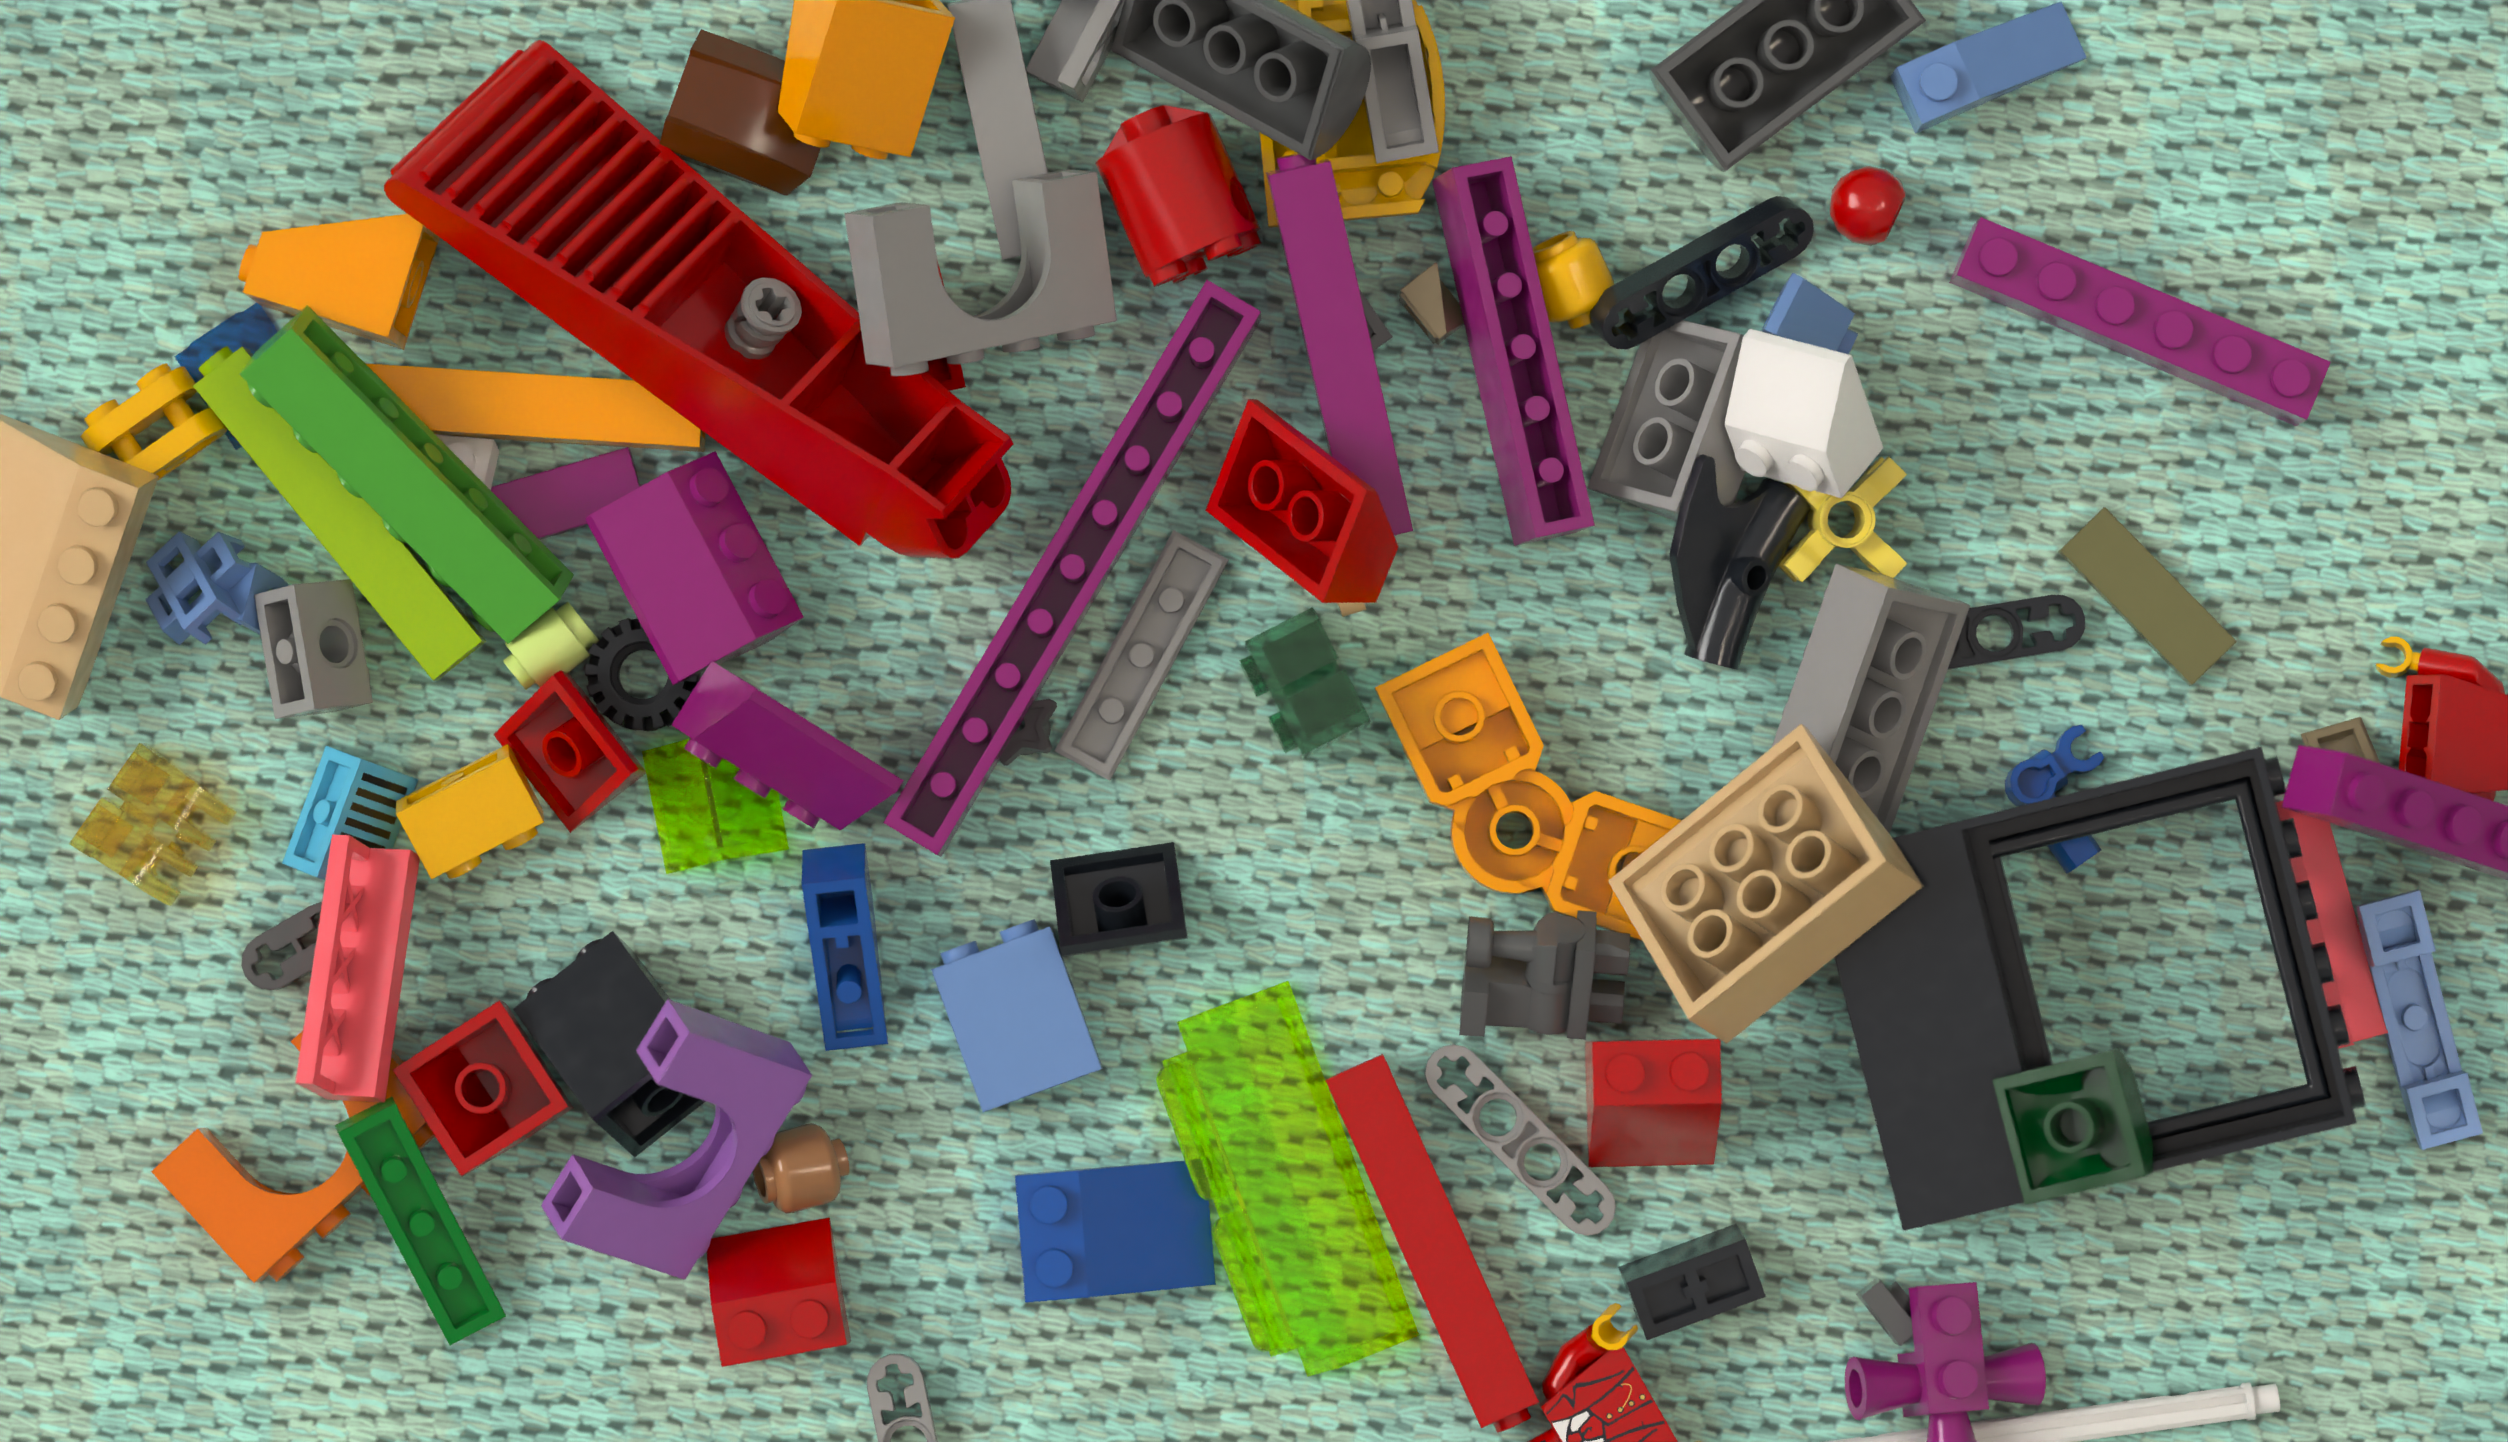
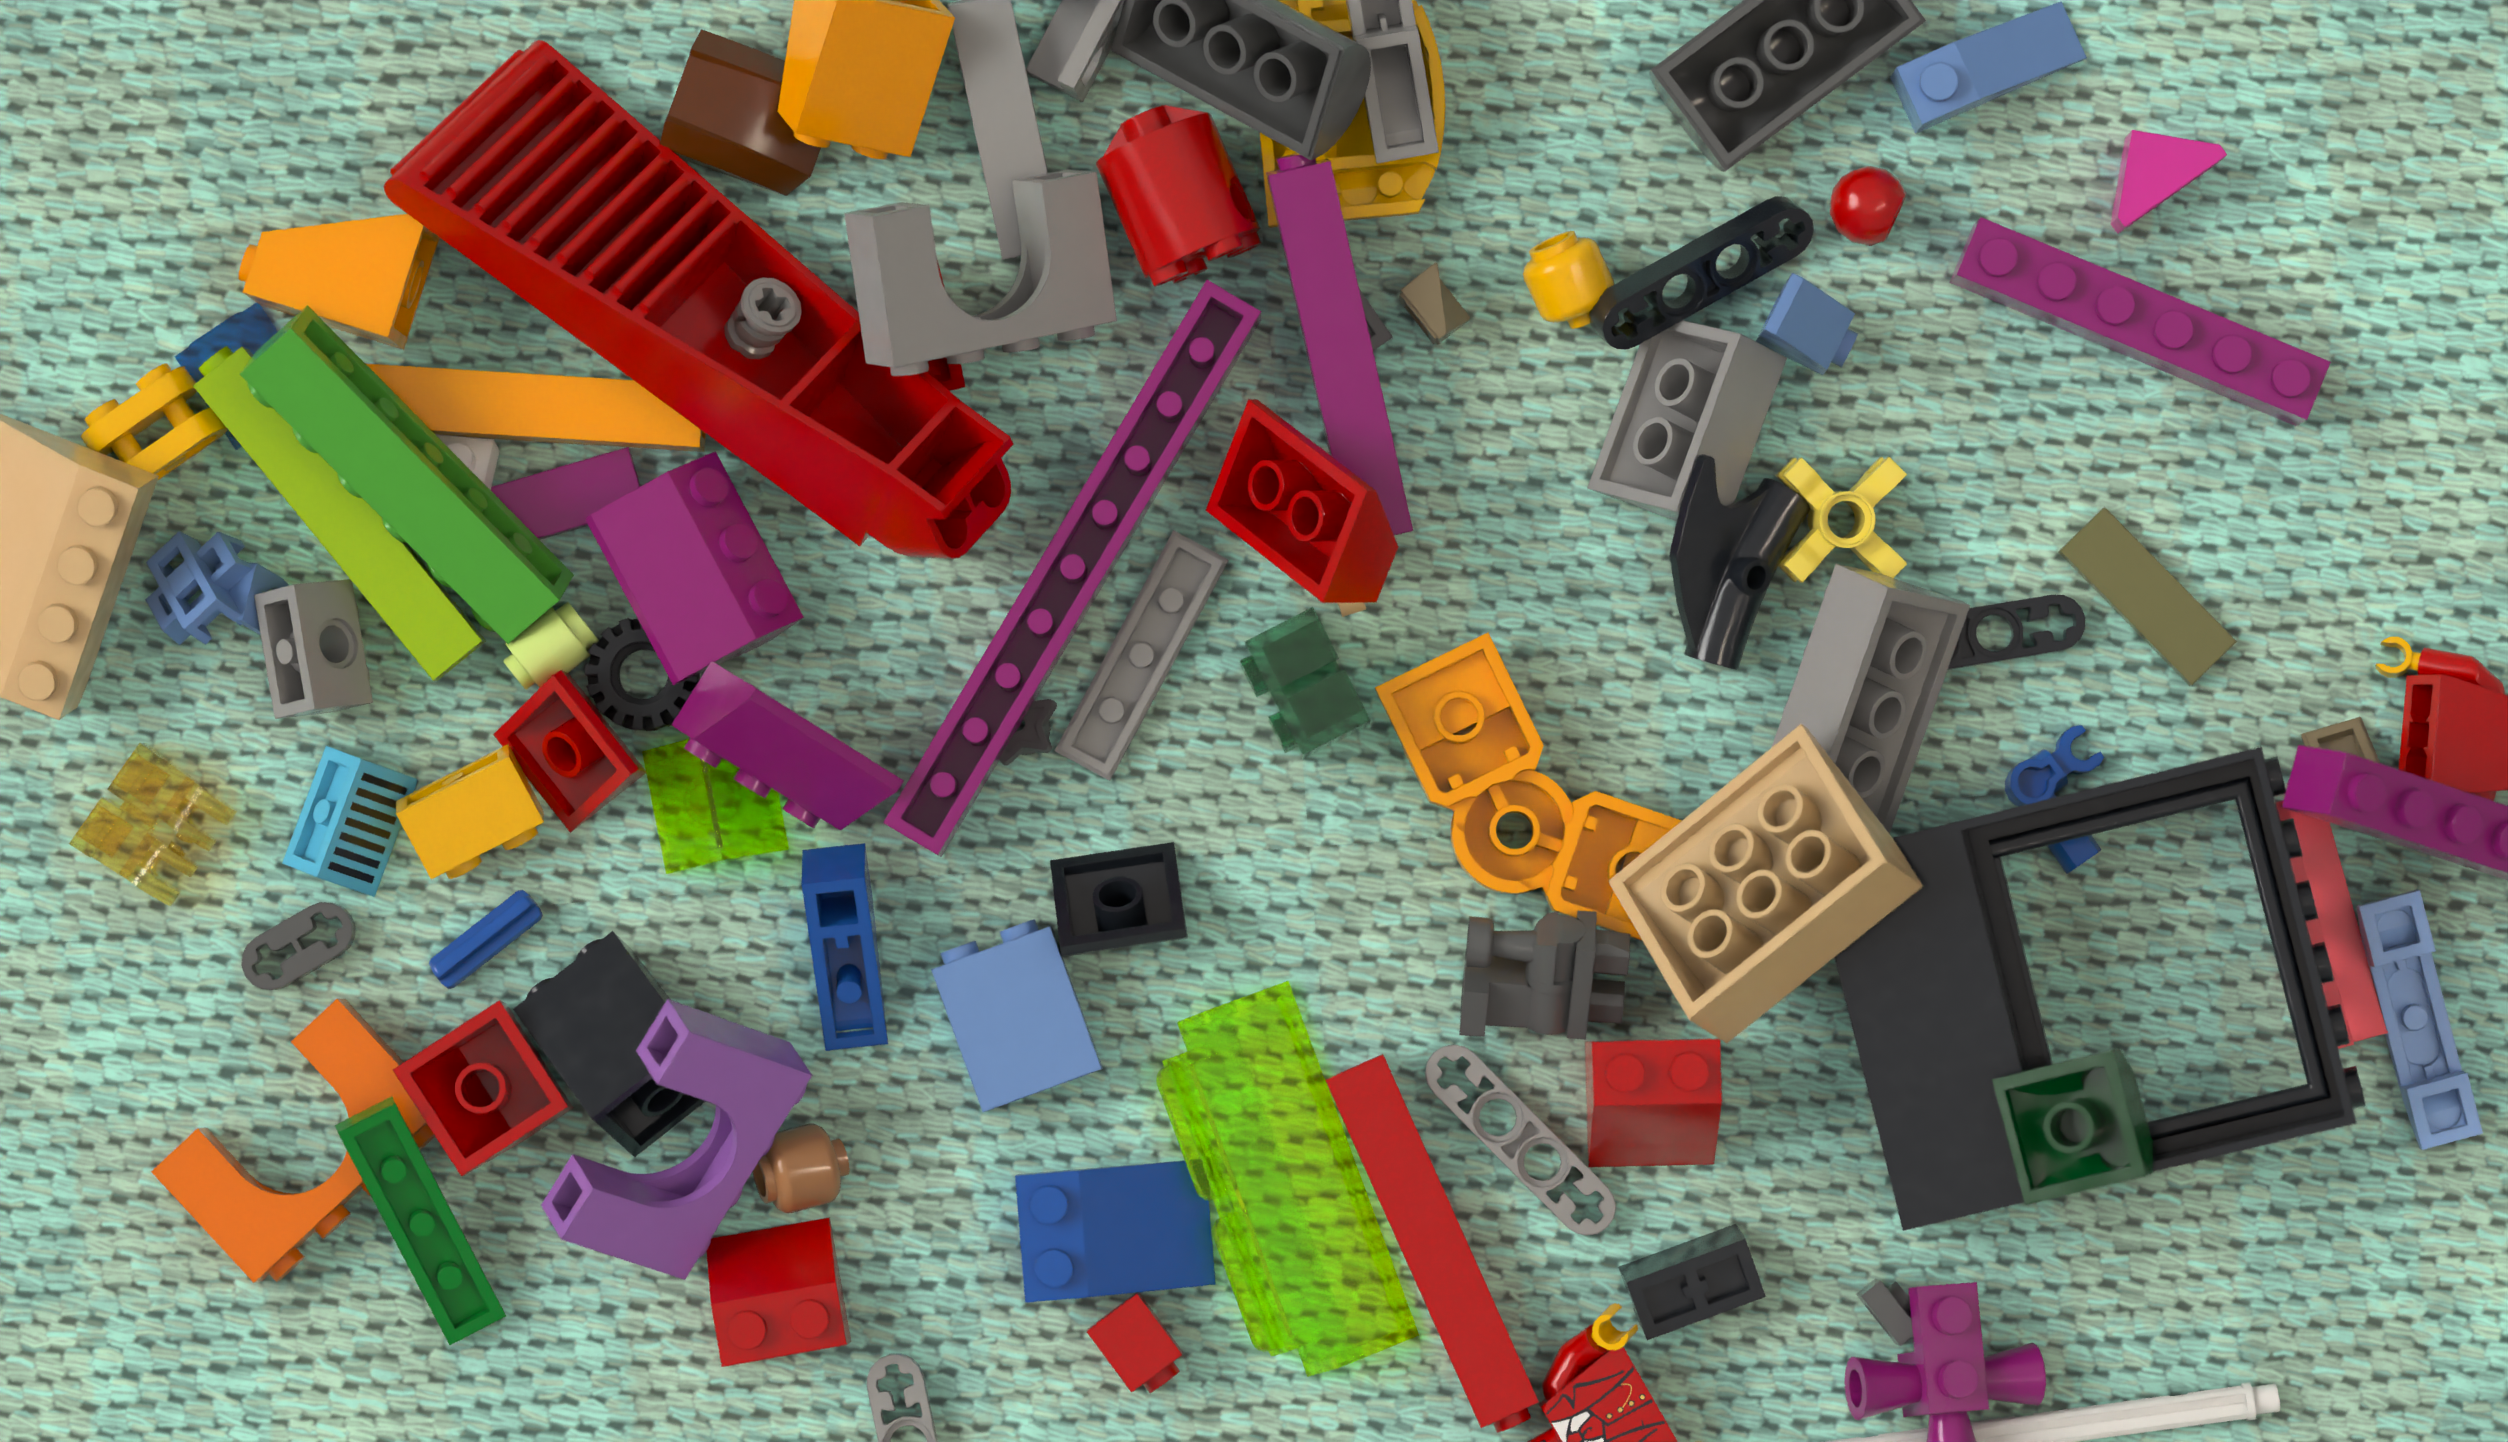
(357, 971): coral fence -> none
(485, 939): none -> blue axle
(1137, 1344): none -> red brick
(1512, 351): magenta brick -> none
(1800, 415): white slope -> none
(2154, 170): none -> dark pink slope

